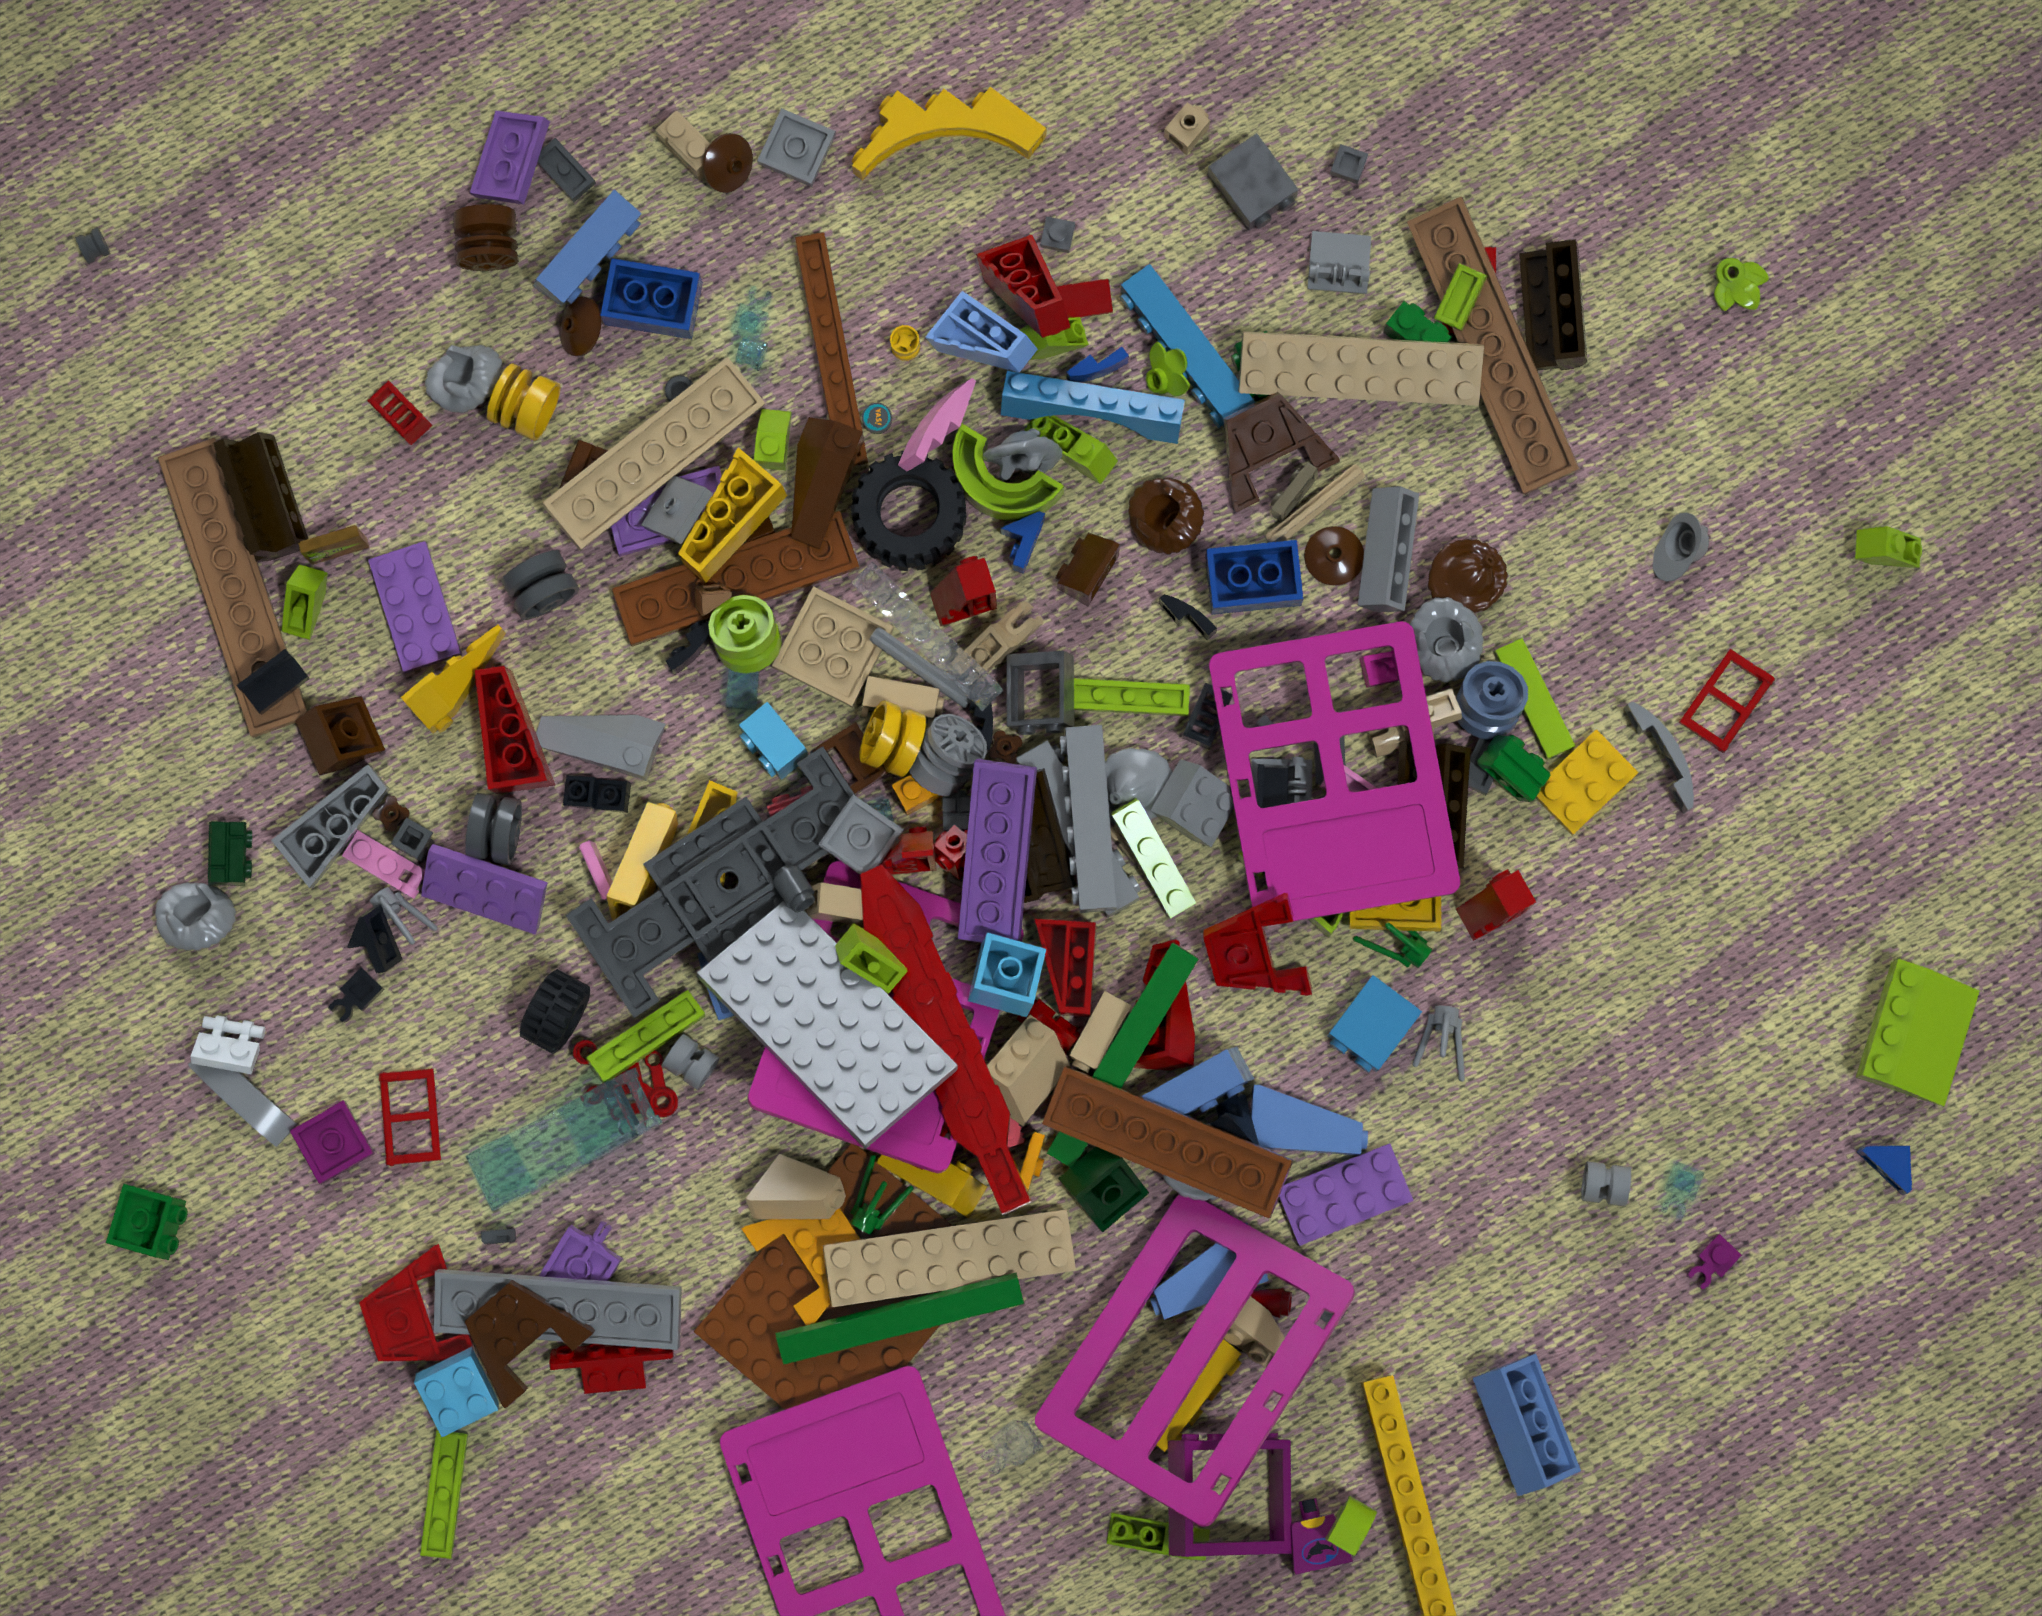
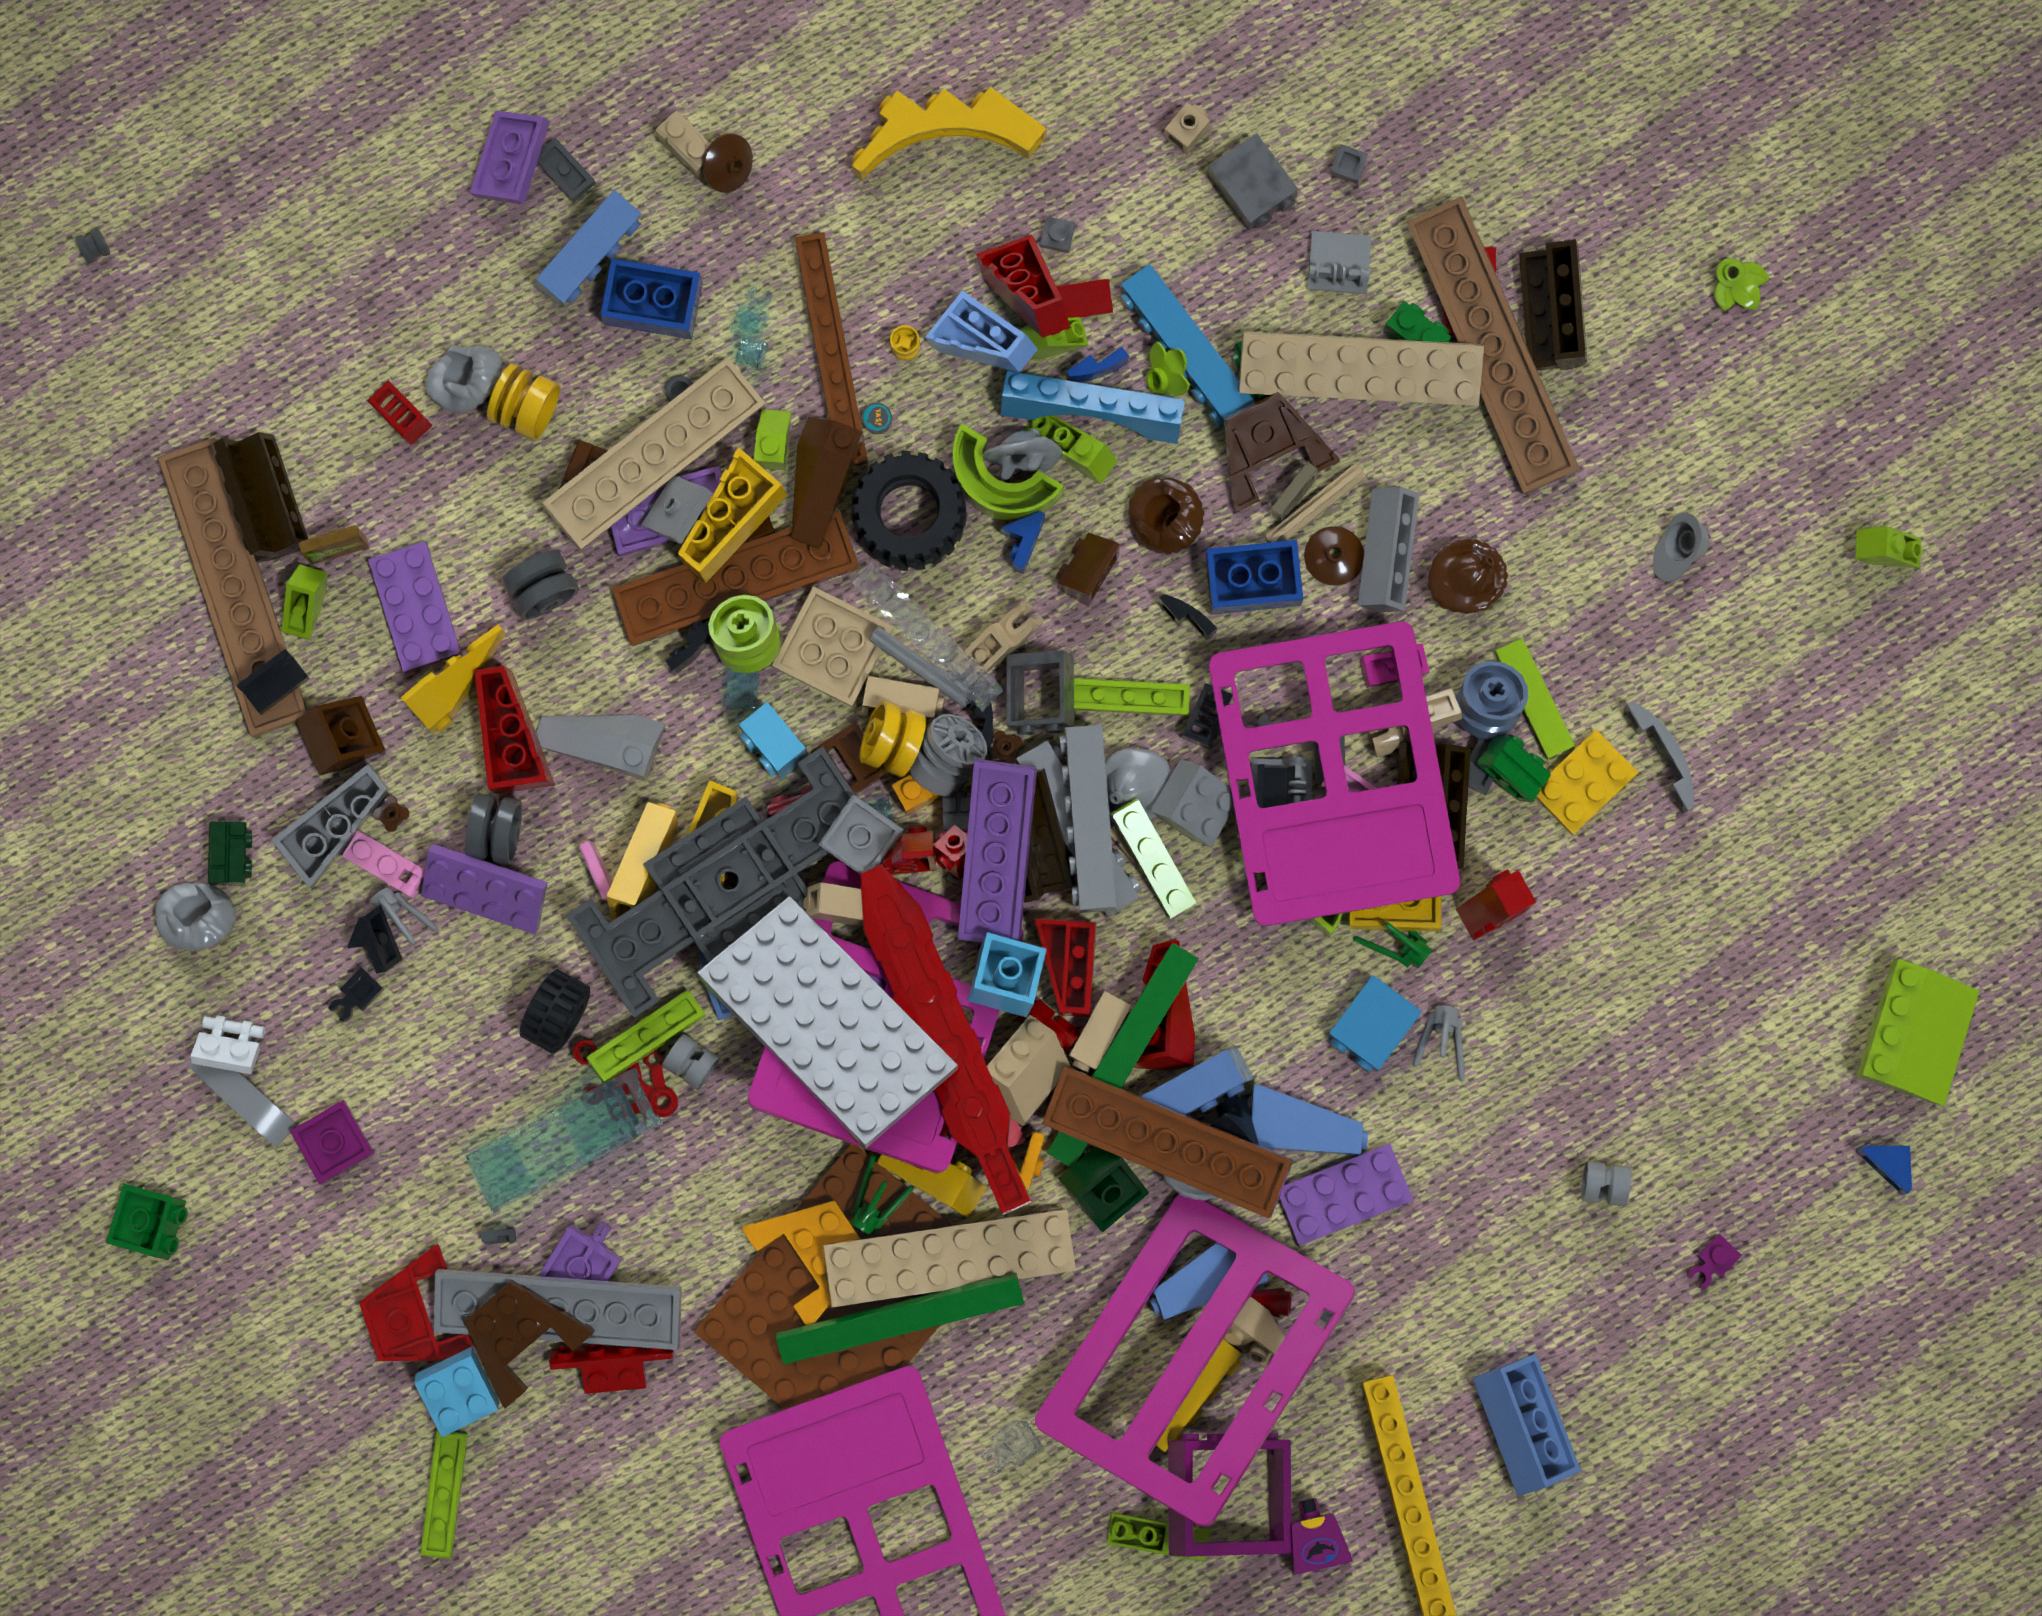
(388, 1119): red window -> none
(413, 840): dark grey brick -> none
(485, 237): reddish brown wheel -> none
(580, 326): reddish brown dish -> none
(596, 794): black slope -> none
(710, 597): medium nougat slope -> none
(794, 888): dark grey brick -> none
(795, 1192): tan slope -> none
(796, 147): light grey plate -> none
(869, 958): lime slope -> none
(940, 421): bright pink slope -> none
(964, 592): red wedge -> none
(1242, 953): red wing -> none
(1351, 1525): lime brick -> none
(1447, 639): light grey piece -> none
(1460, 297): lime tile -> none
(1683, 1184): clear light blue plate -> none
(1744, 712): red window -> none

